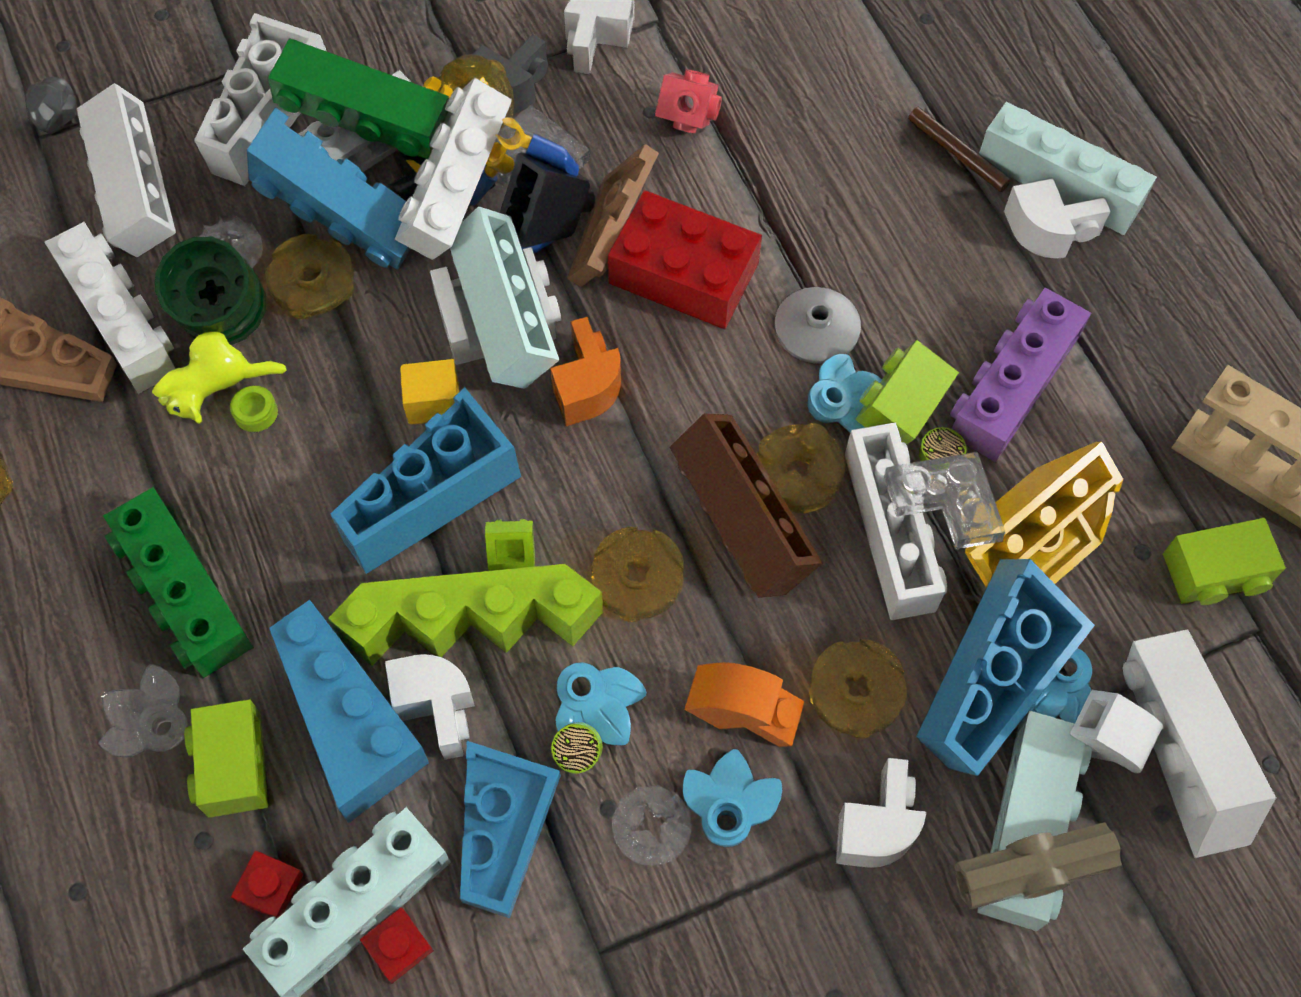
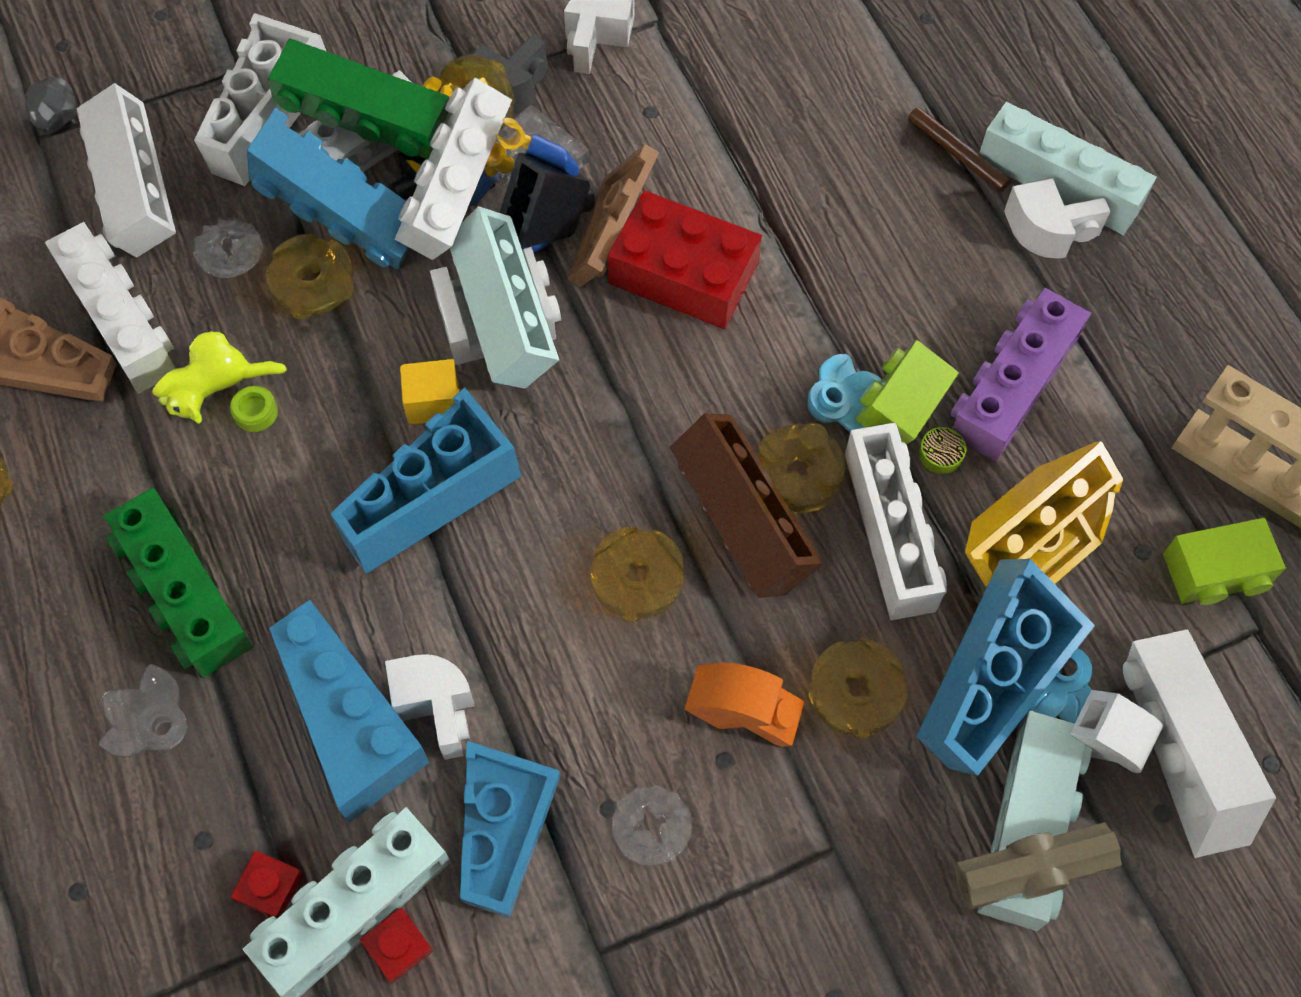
(192, 278): dark green wheel -> none
(227, 759): lime brick -> none
(445, 606): lime brick -> none
(509, 544): lime tile -> none
(576, 747): tile -> none
(590, 383): orange brick -> none
(604, 703): medium azure plate -> none
(674, 102): coral brick -> none
(732, 793): medium azure plate -> none
(812, 338): light grey dish -> none
(884, 832): white brick -> none
(955, 486): clear plate -> none

